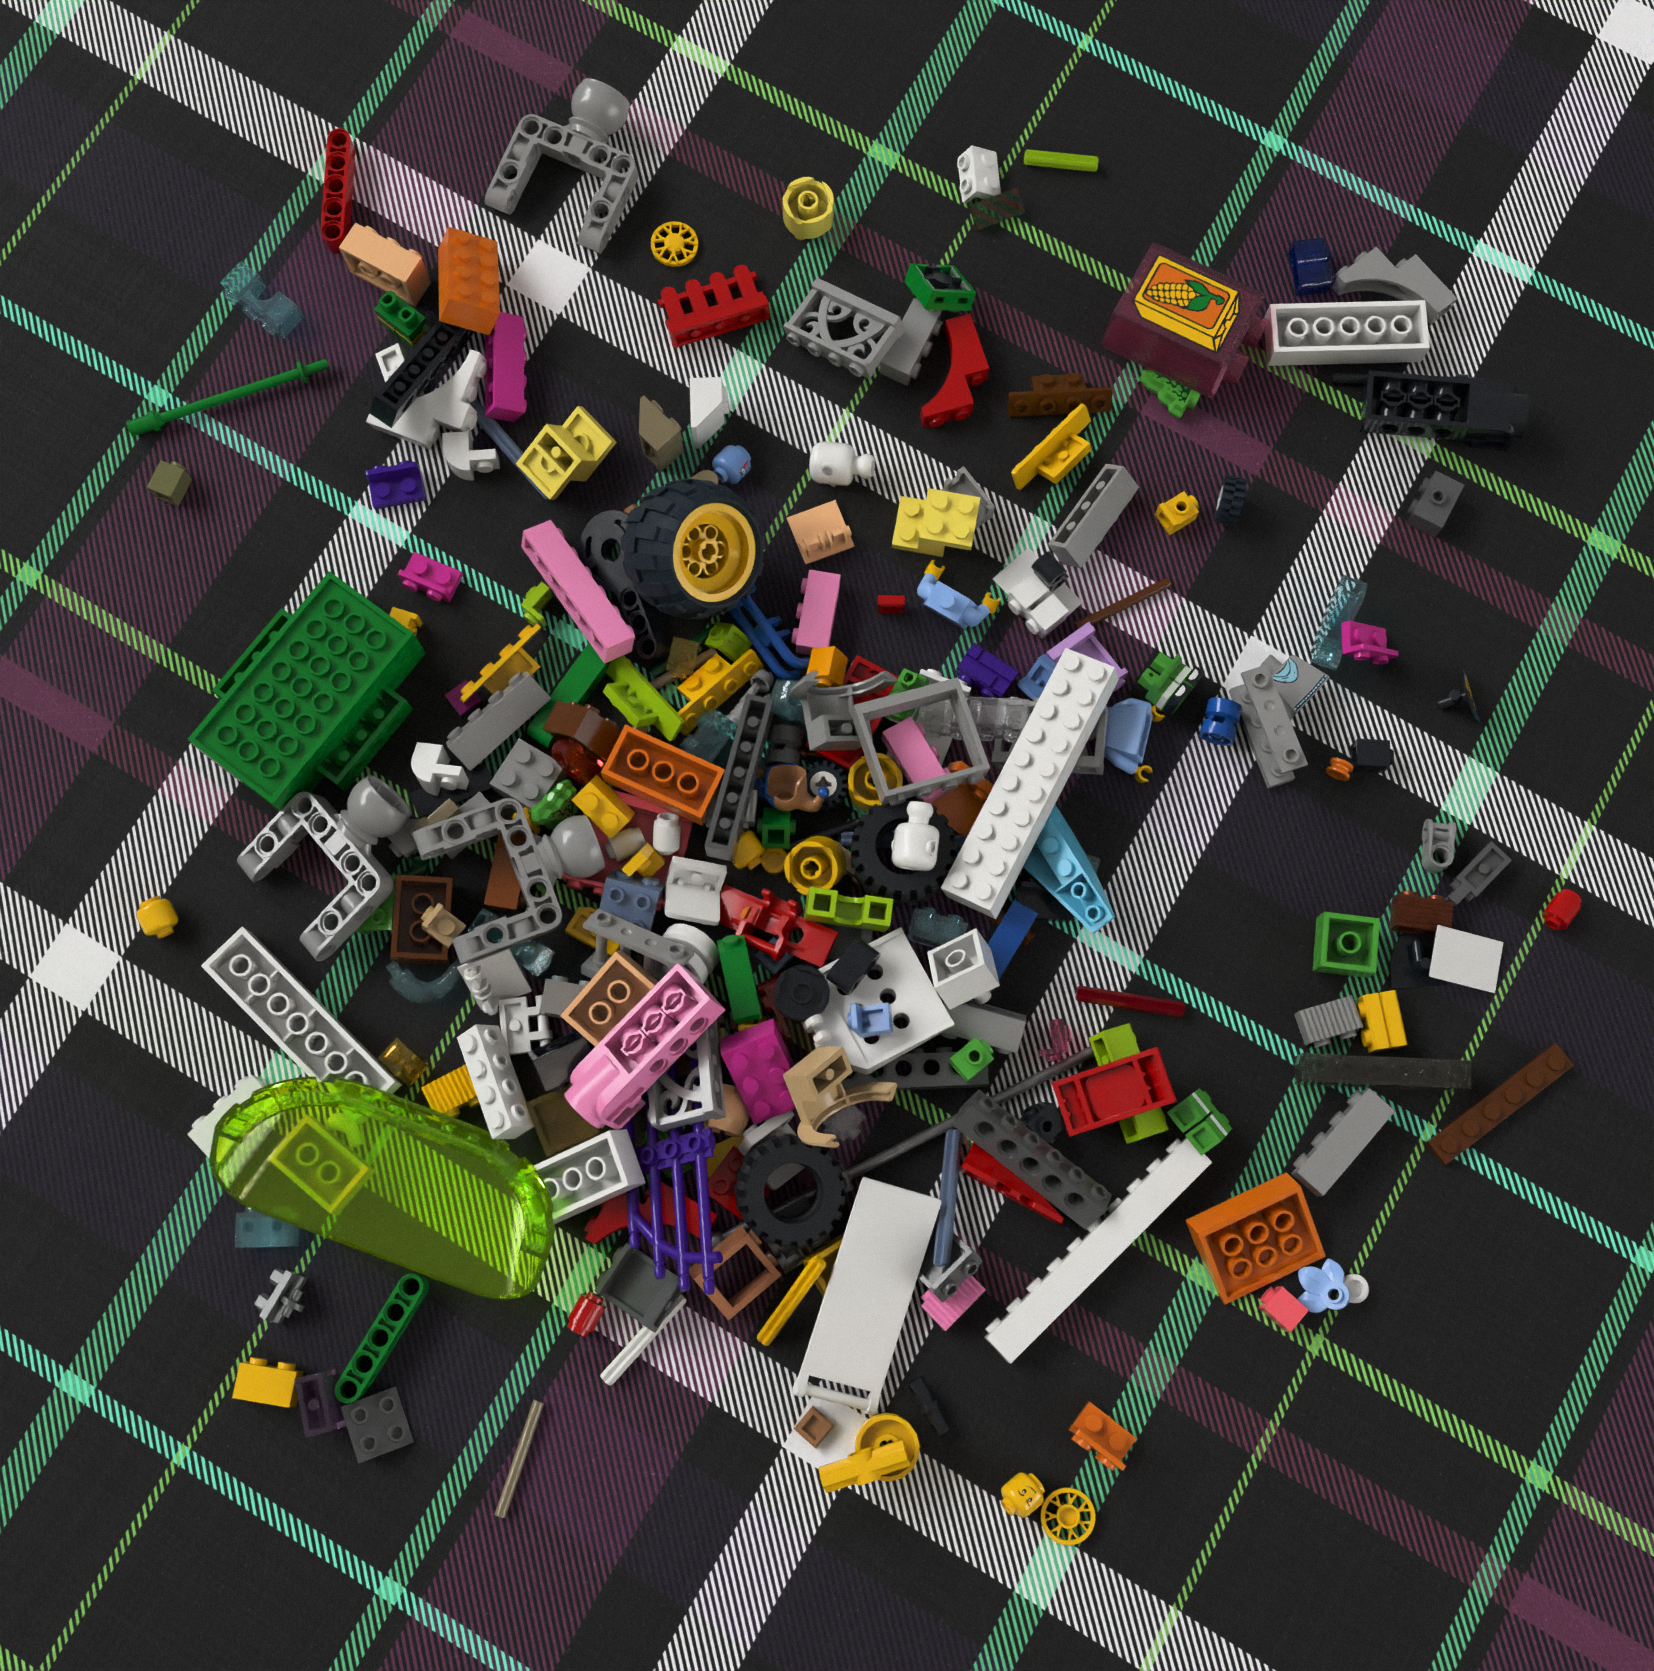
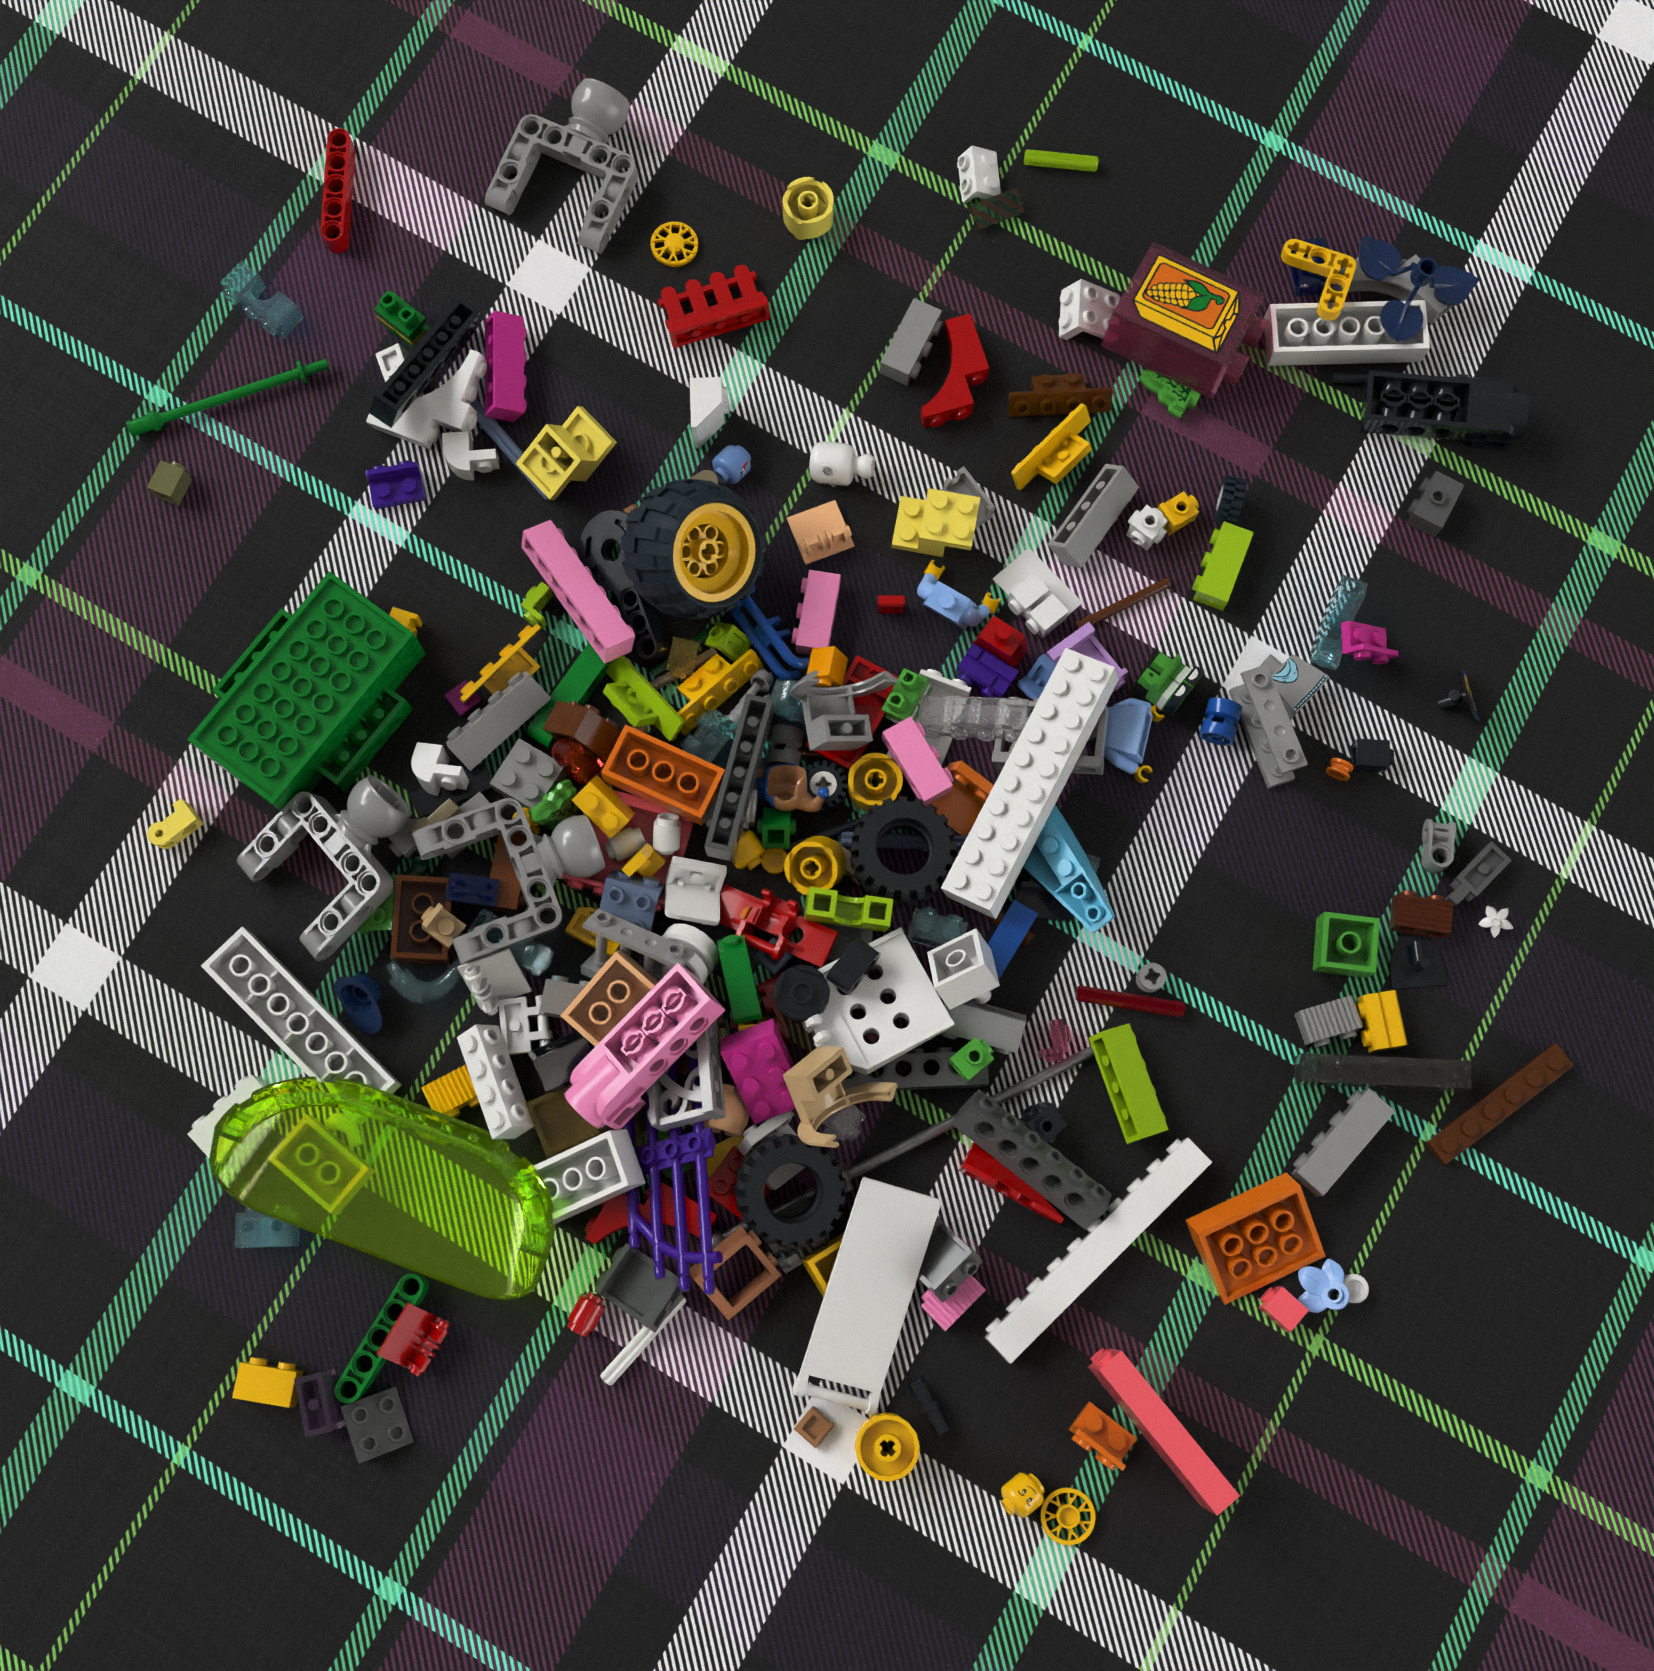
(157, 917): yellow head -> none
(175, 827): none -> light yellow leg
(284, 1297): dark grey hips -> none
(360, 1000): none -> dark blue piece
(385, 263): light nougat brick -> none
(403, 1062): clear yellow bracket -> none
(414, 1339): none -> red hinge
(430, 577): dark pink bracket -> none
(468, 281): orange brick -> none
(472, 890): none -> clear blue hips
(519, 1458): dark tan bar -> none
(658, 434): dark tan slope -> none
(791, 1300): yellow axle -> none
(843, 351): light grey fence -> none
(864, 1466): yellow piece -> none
(870, 1019): medium blue bracket -> none
(912, 699): light grey window -> none
(916, 841): white piece -> none
(940, 287): green piece -> none
(948, 1196): sand blue axle -> none
(1002, 641): none -> red torso
(1050, 571): black axle -> none
(1085, 309): none -> white bracket
(1114, 1091): red slope -> none
(1145, 979): none -> light grey wheel
(1147, 527): none -> white brick
(1163, 1430): none -> coral brick
(1199, 1110): bright green hips -> none
(1221, 565): none -> lime brick
(1329, 269): none -> yellow beam
(1401, 320): none -> dark blue plant
(1466, 959): white sticker -> none
(1496, 920): none -> white plant
(1562, 909): red brick -> none

